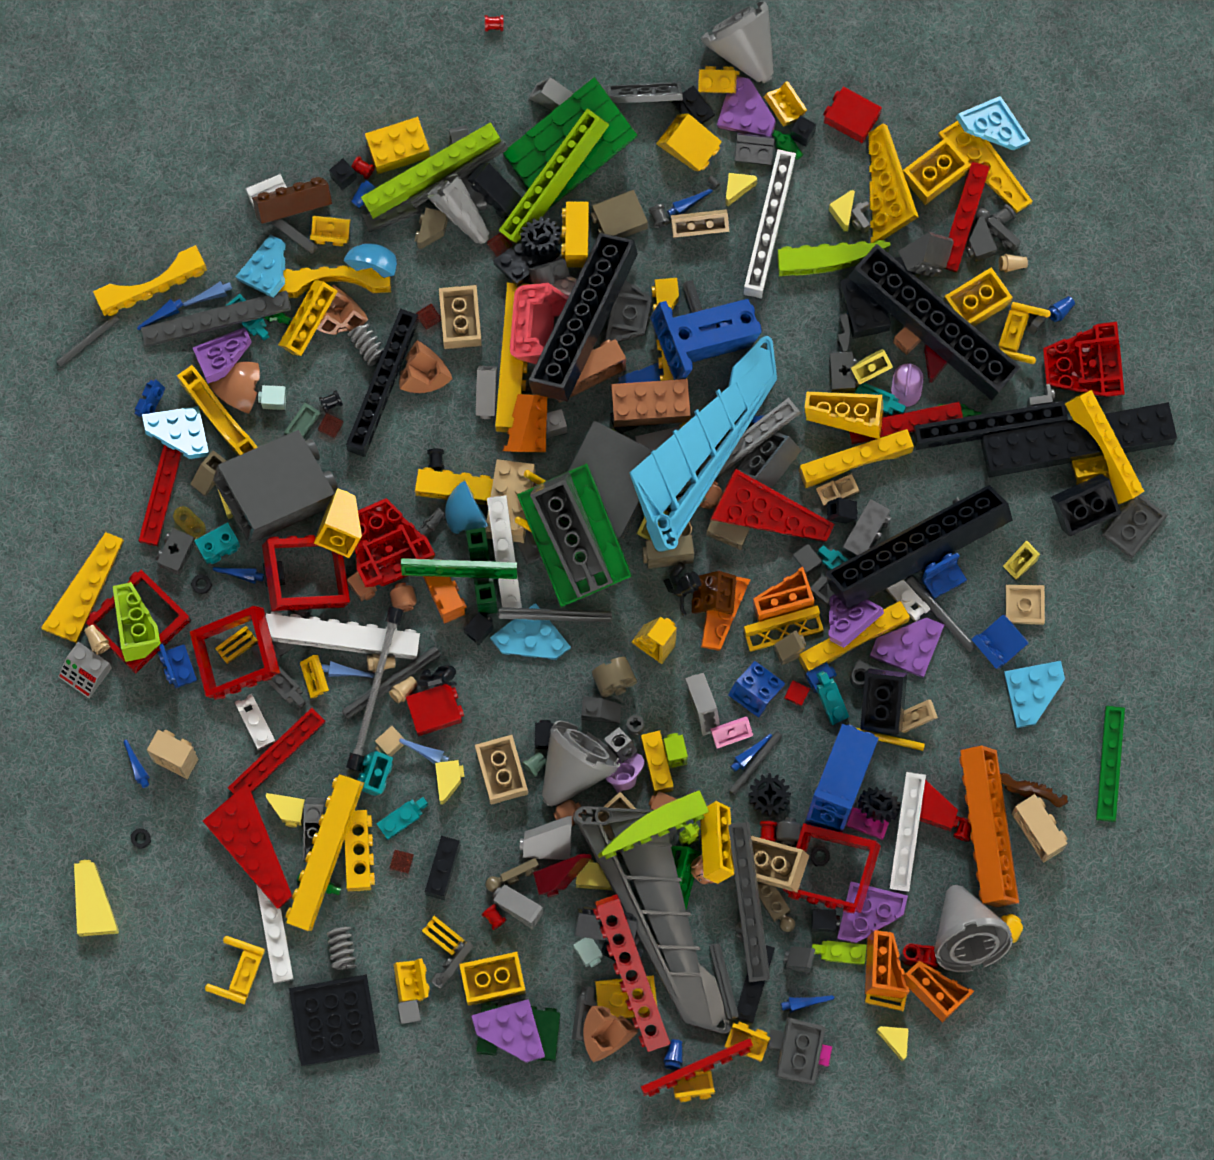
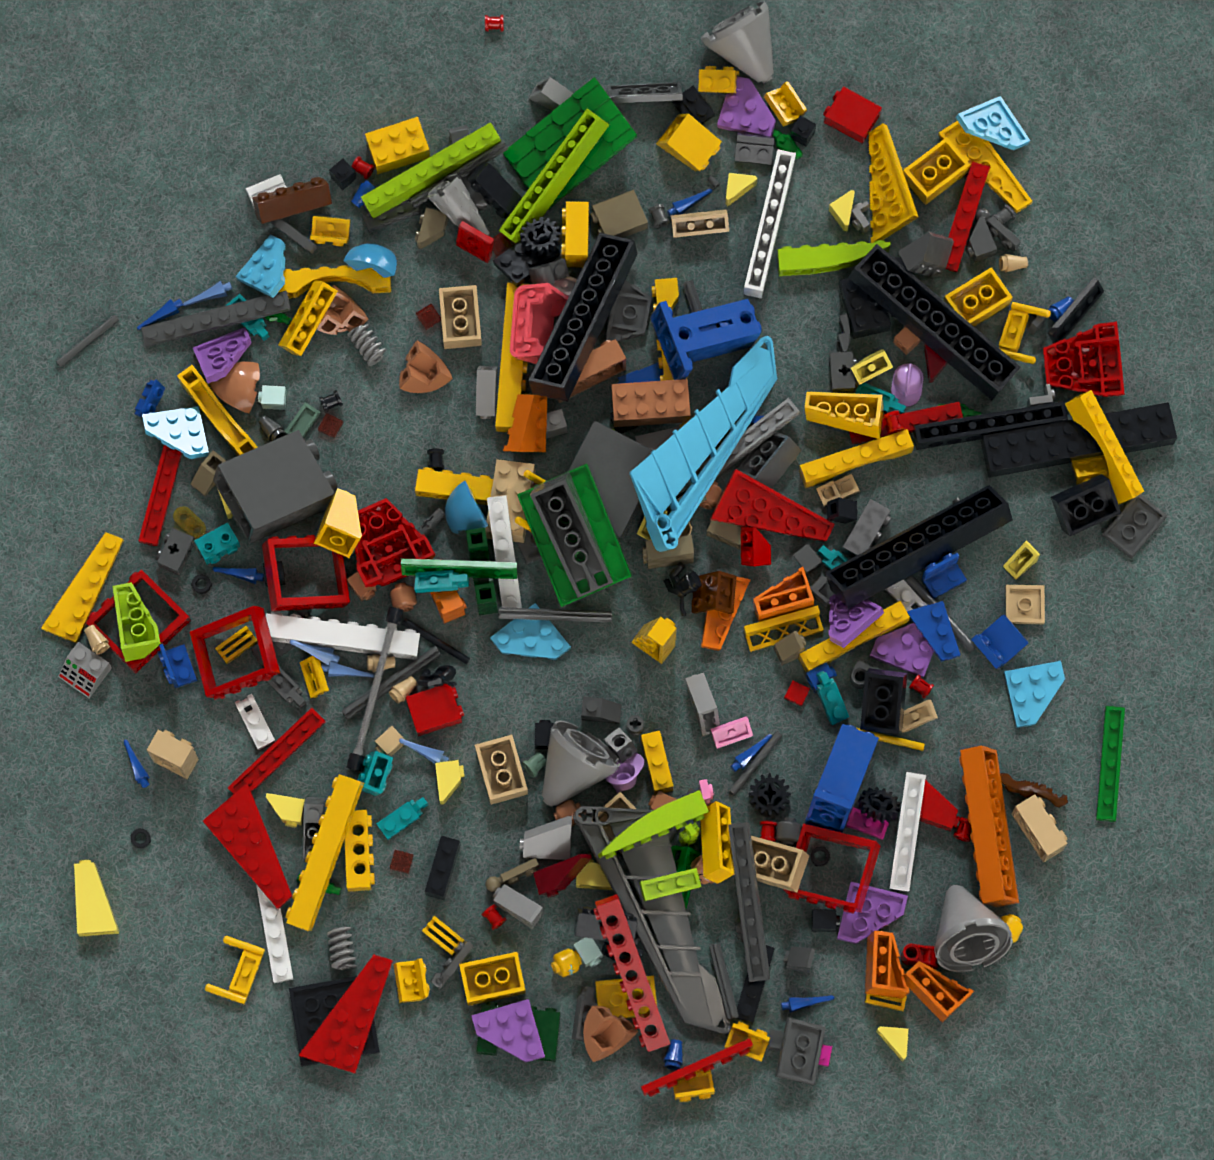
(115, 297): yellow arch -> none
(271, 428): none -> dark grey cone
(322, 653): none -> medium blue piece
(346, 1029): none -> red wing
(382, 382): black brick -> none
(409, 1011): slope -> none
(436, 641): none -> black bar
(439, 581): none -> teal hinge
(474, 242): none -> red tile
(479, 628): black brick -> none
(566, 962): none -> yellow head
(614, 677): dark tan brick -> none
(670, 884): none -> lime plate
(675, 750): lime brick -> none
(706, 791): none -> bright pink plate
(754, 548): none -> red slope
(756, 688): blue bracket -> none
(776, 906): dark tan plate -> none
(841, 952): lime hinge -> none
(893, 422): none -> red bush
(921, 686): none -> red bush
(936, 629): none -> blue wing
(1076, 311): none -> black tile

